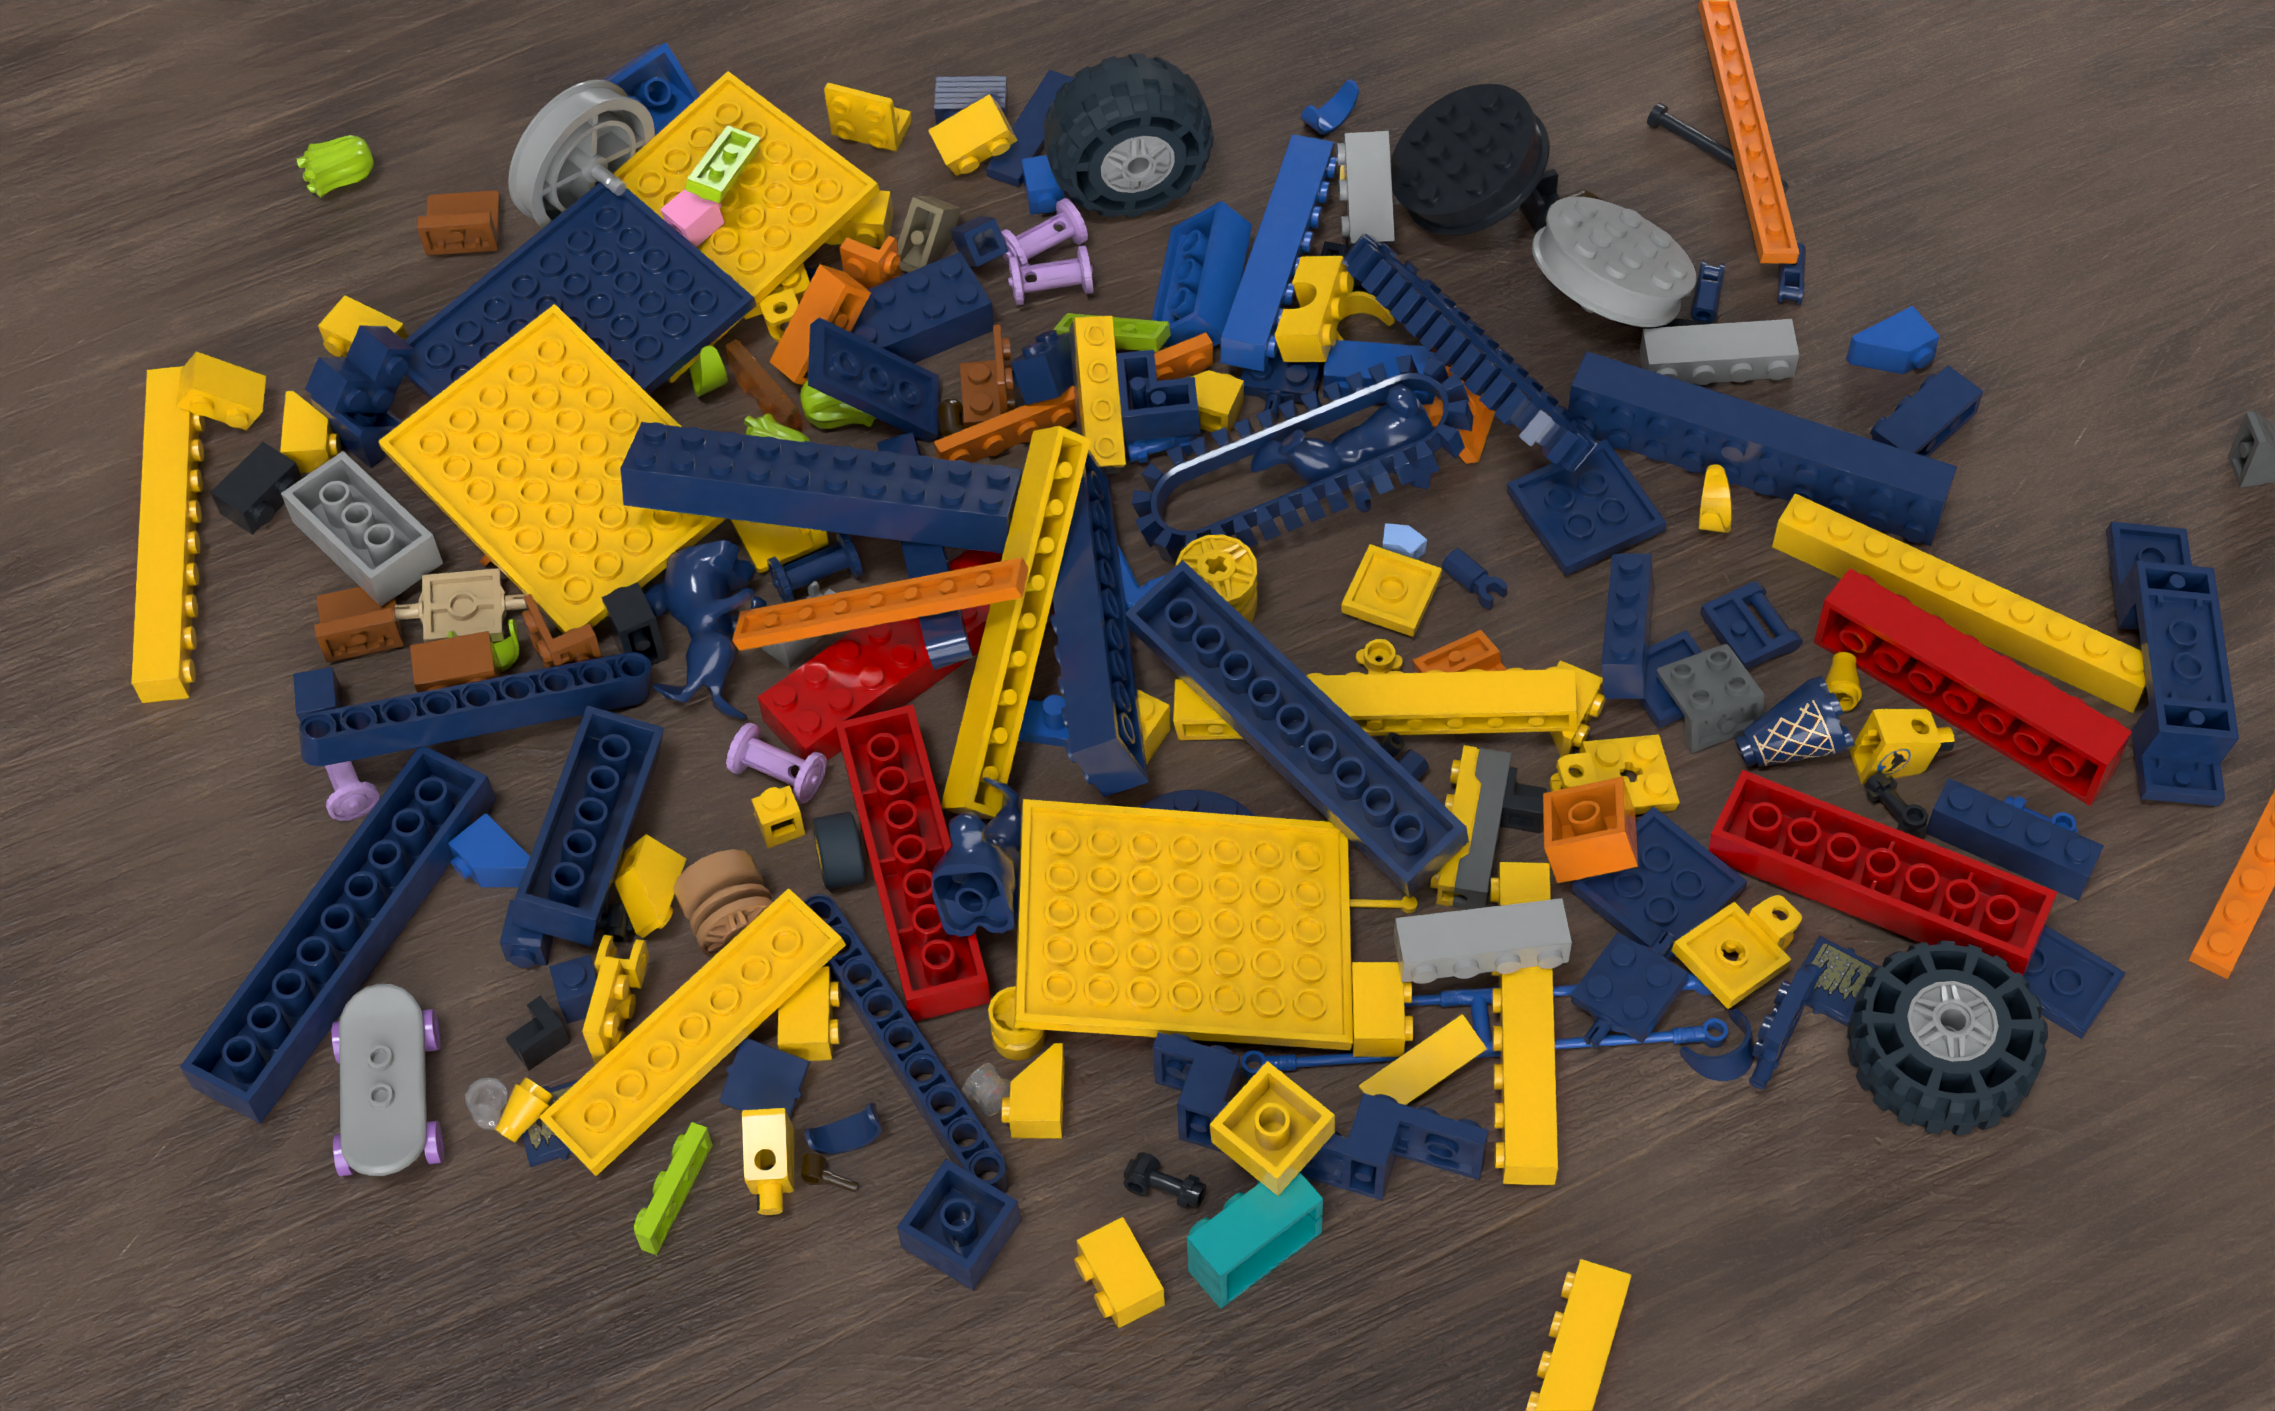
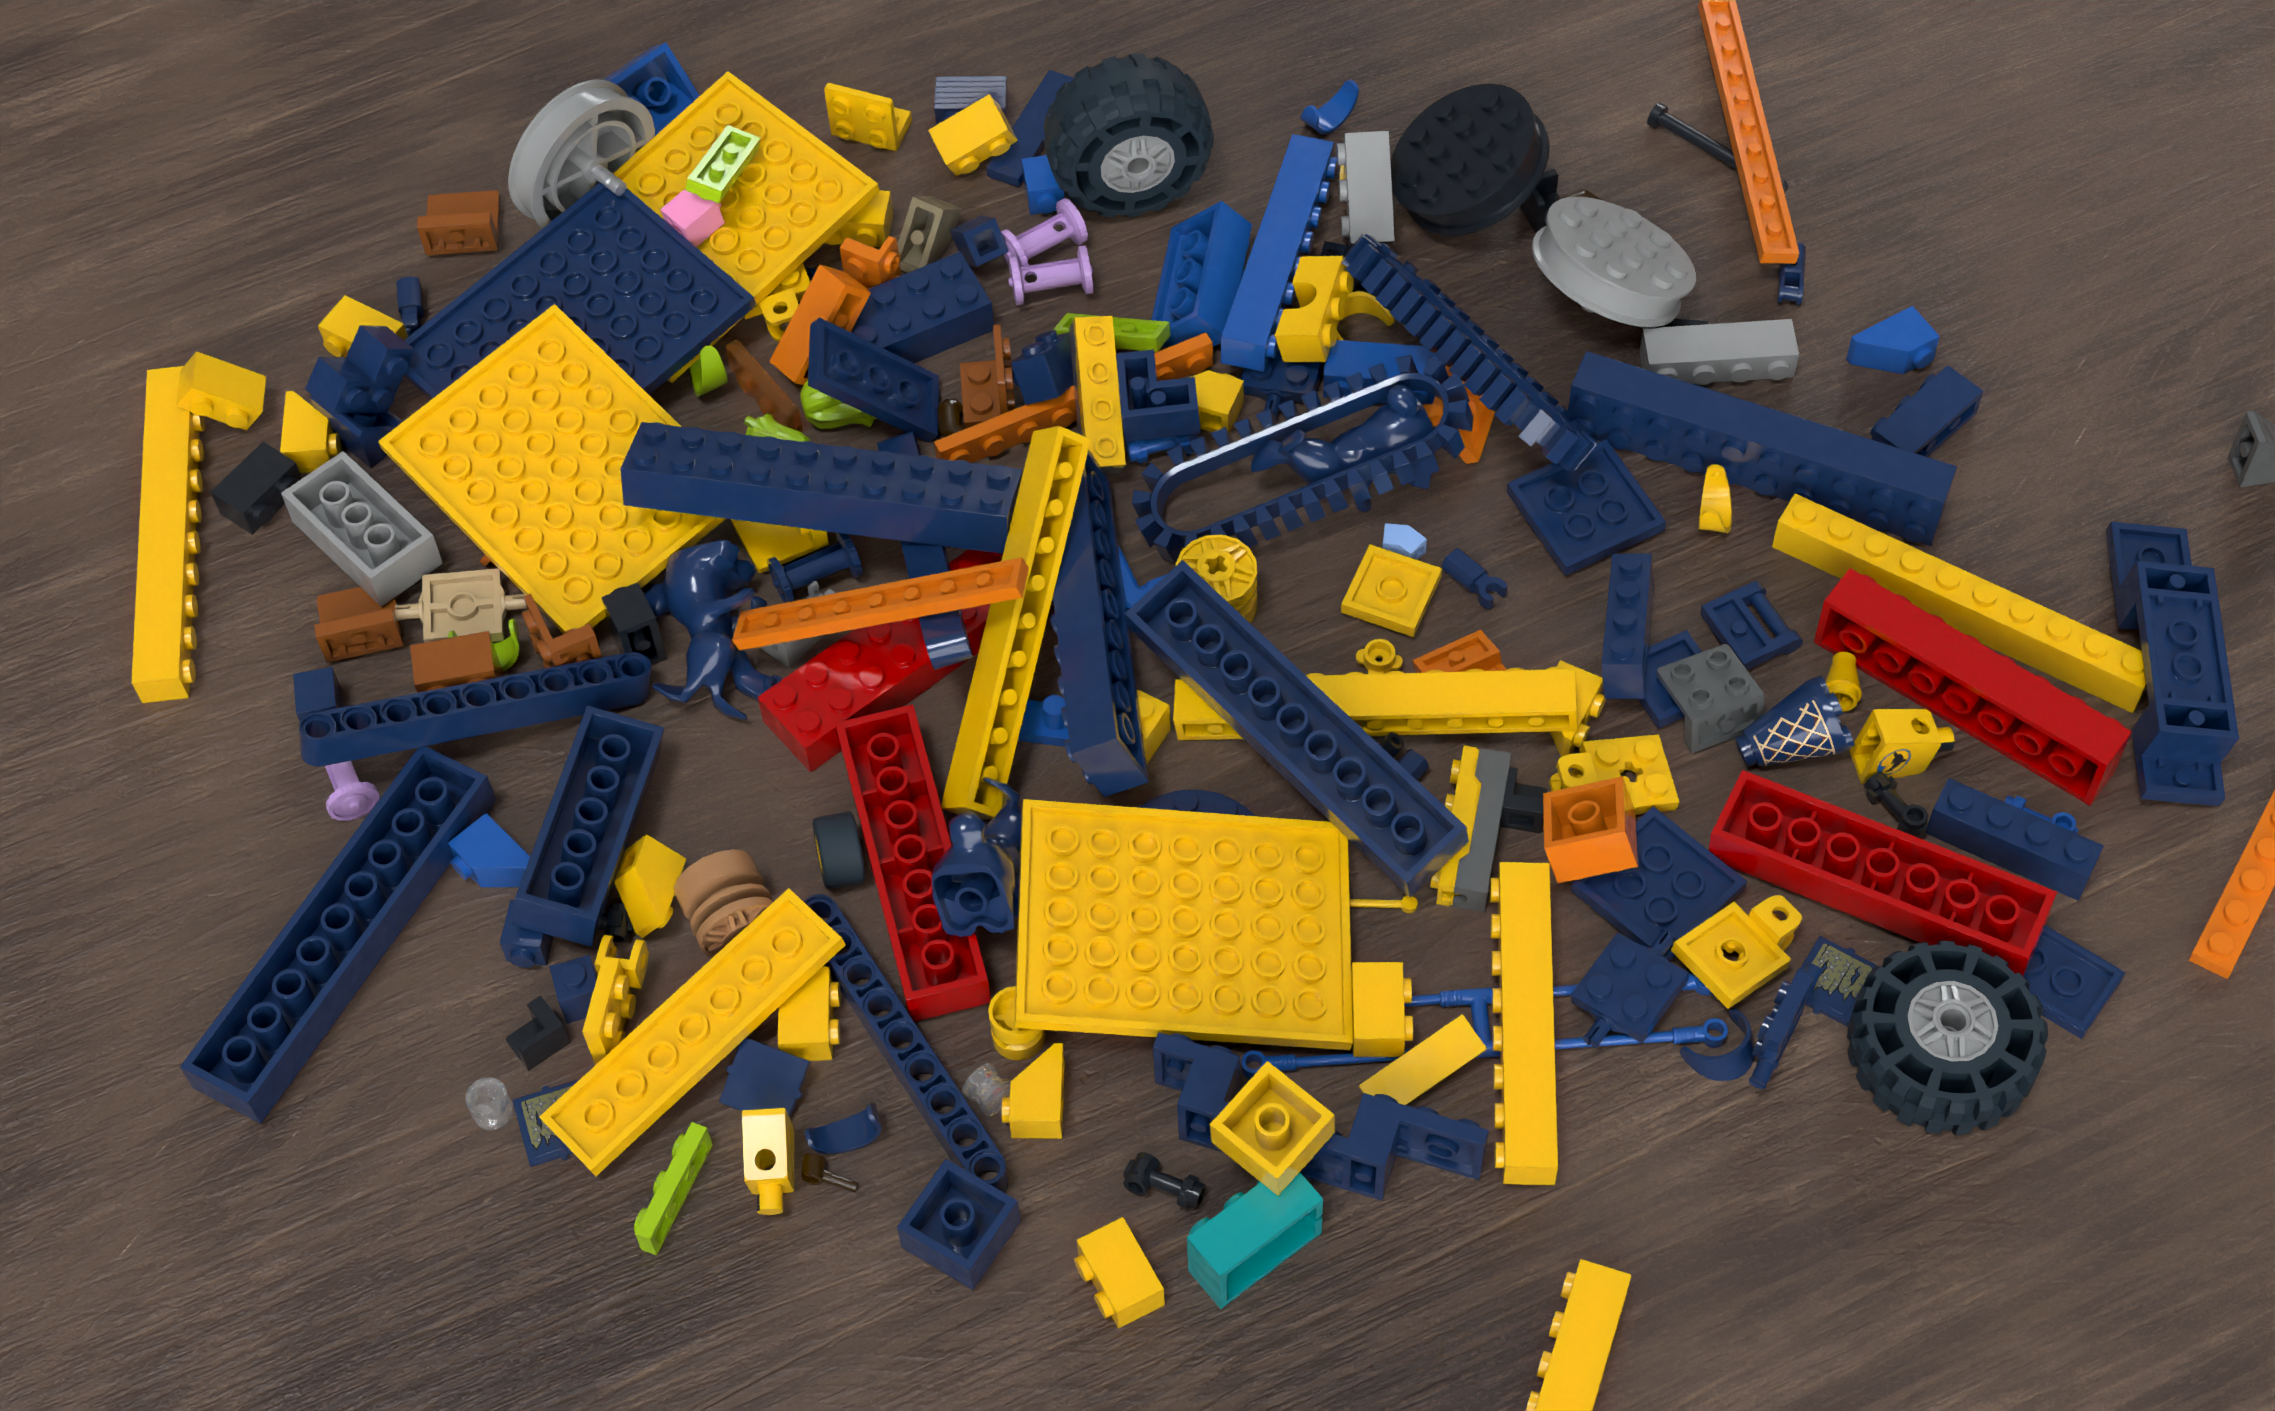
(336, 164): lime piece -> none
(384, 1082): light grey piece -> none
(410, 303): none -> dark blue bar
(523, 1109): yellow cone -> none
(748, 680): none -> dark blue arm
(752, 752): lavender hose -> none
(774, 807): yellow brick -> none
(1482, 941): light grey brick -> none
(1707, 292): dark blue bar -> none

